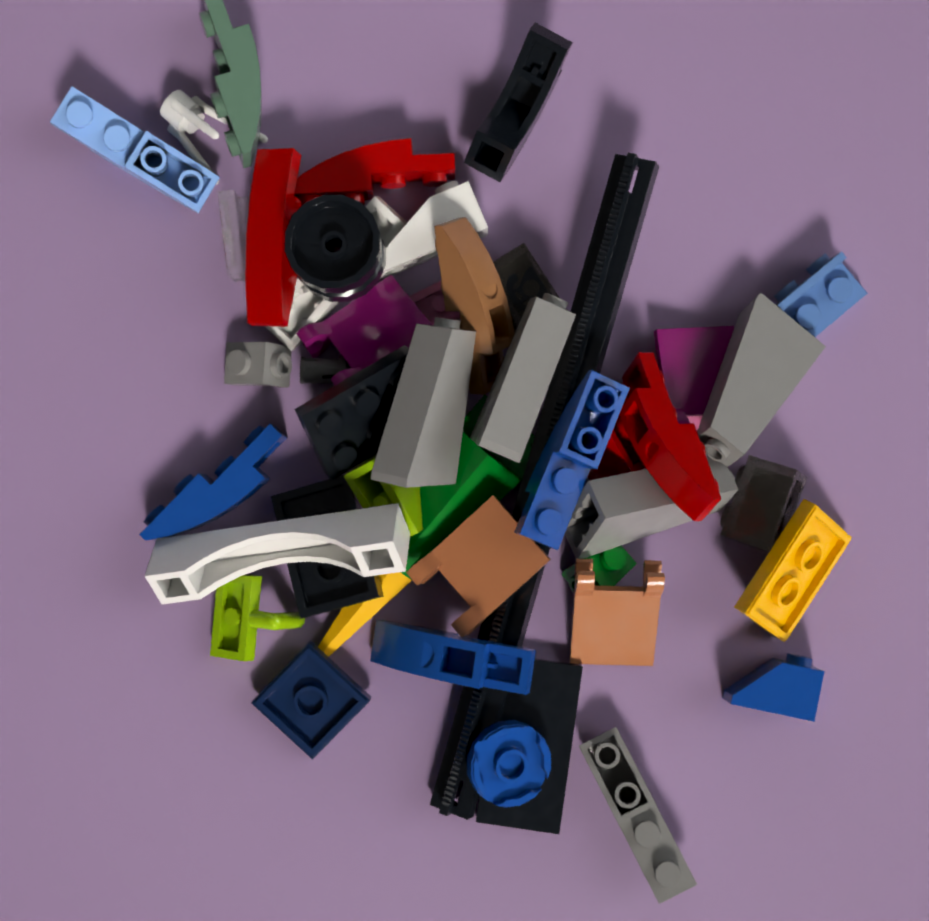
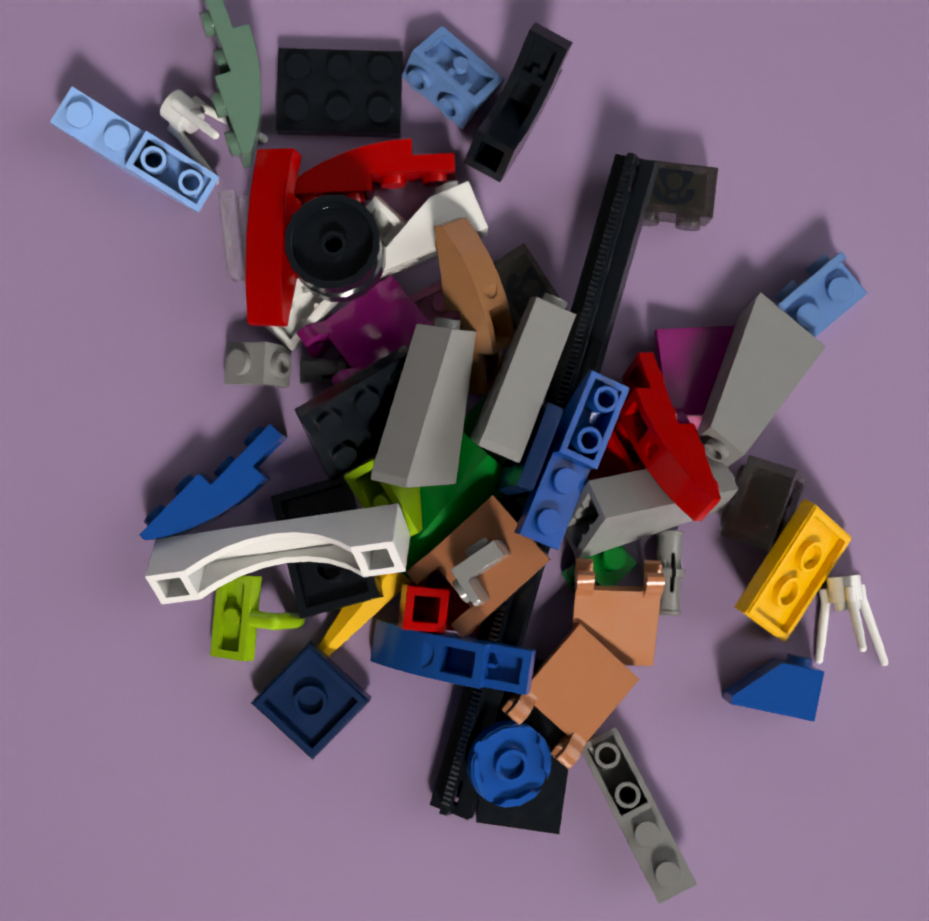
(339, 92): none -> black plate
(430, 607): none -> red brick
(451, 76): none -> medium blue bracket
(480, 558): none -> light grey bracket
(523, 476): none -> dark blue tile
(575, 691): none -> nougat flag
(670, 553): none -> light grey pin
(681, 195): none -> clear smoke brick
(850, 595): none -> white plant

